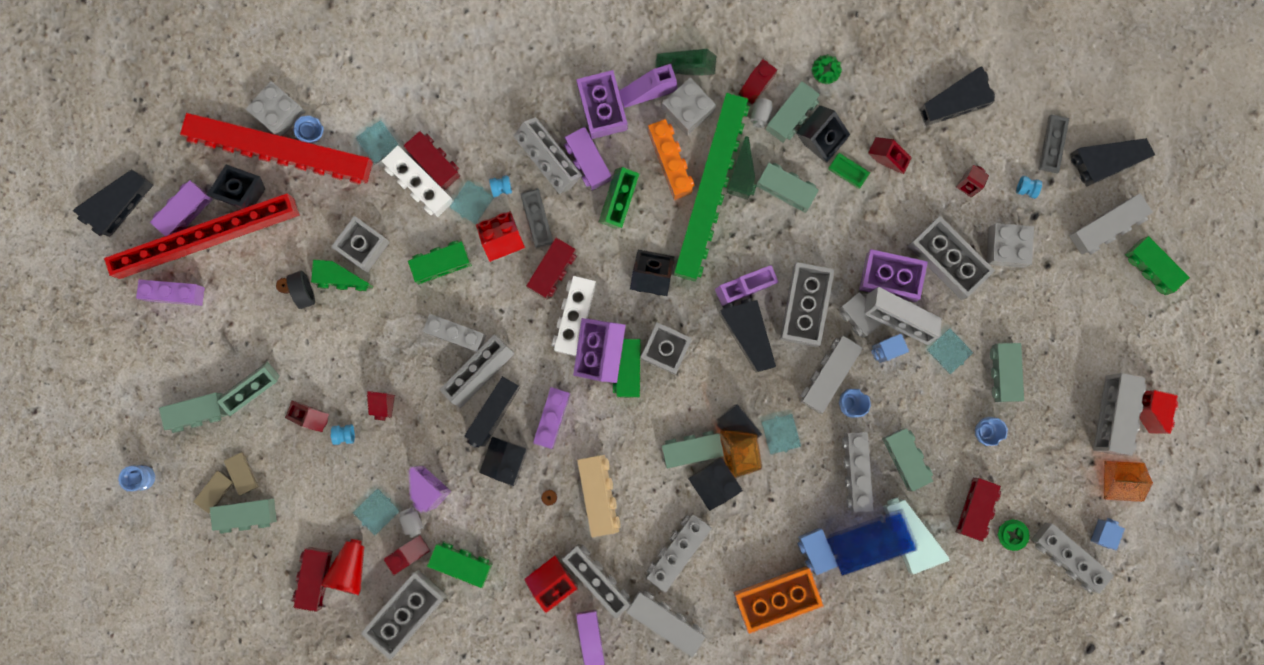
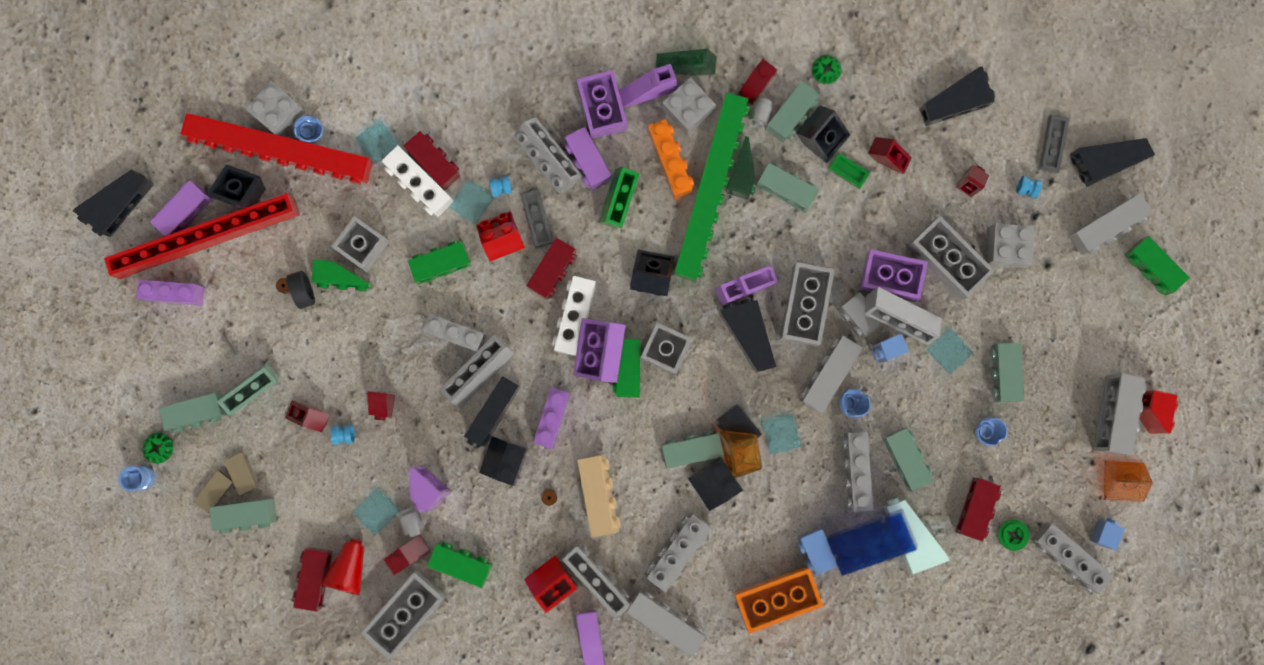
(165, 450): none -> green gear

